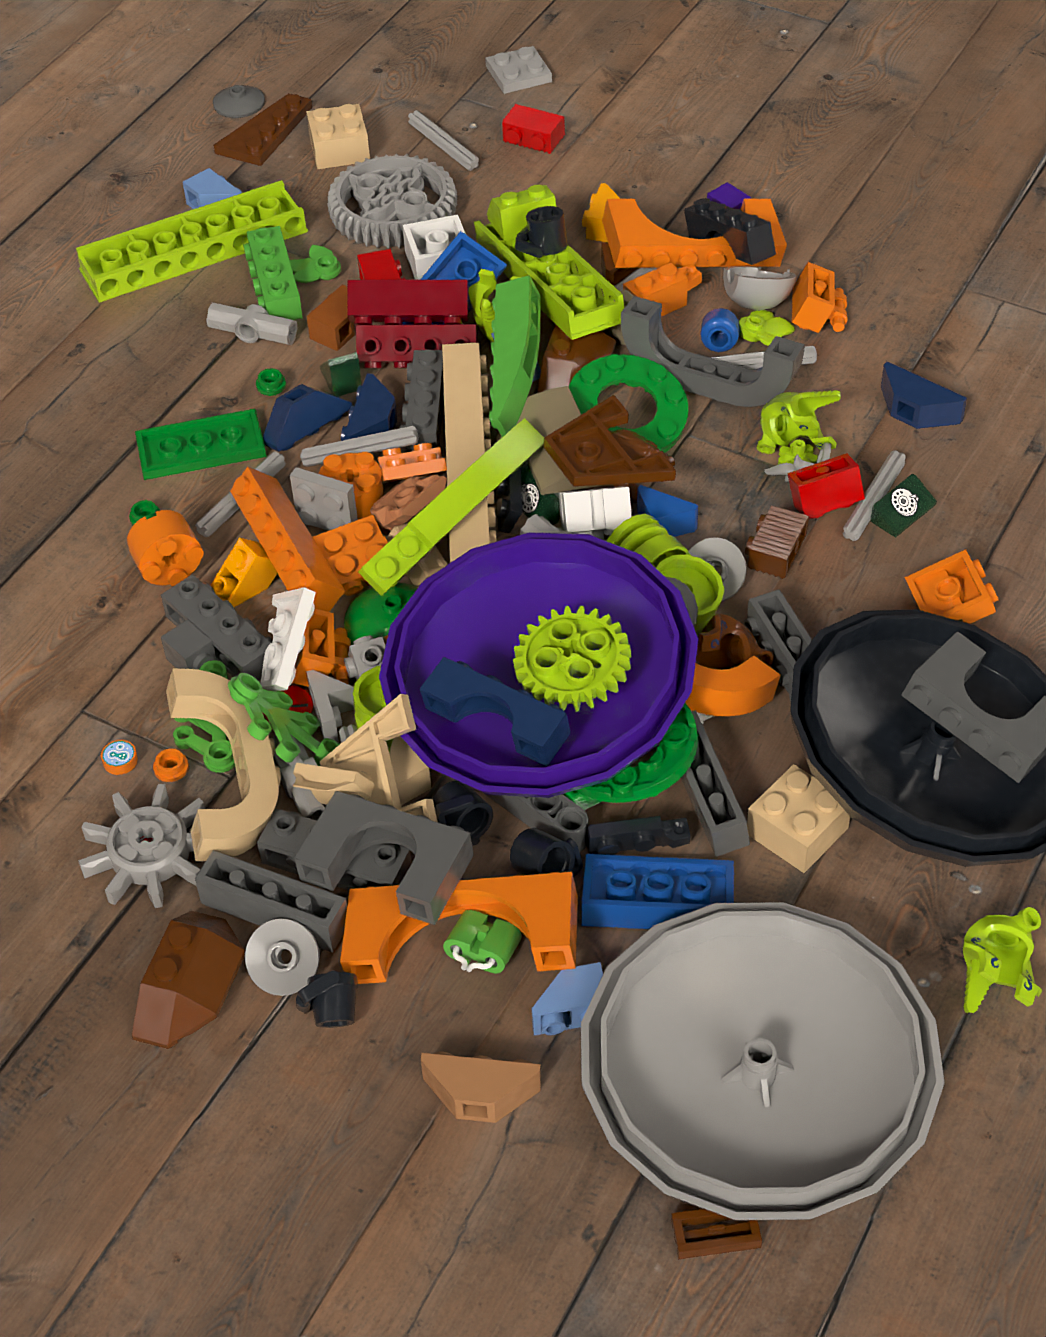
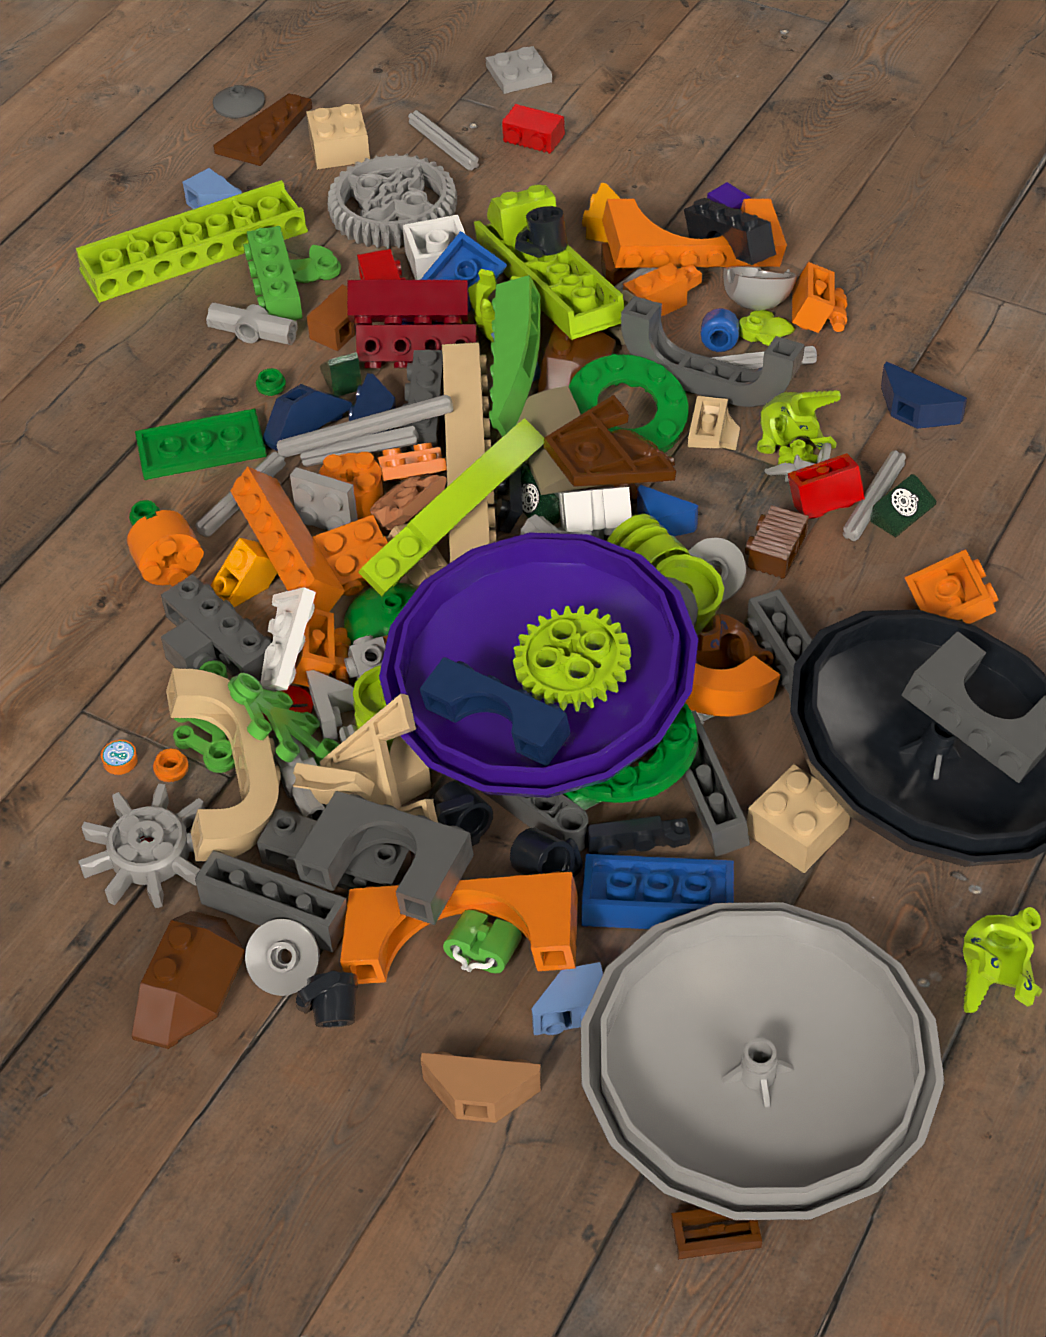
(365, 426): none -> light grey axle
(712, 425): none -> tan slope

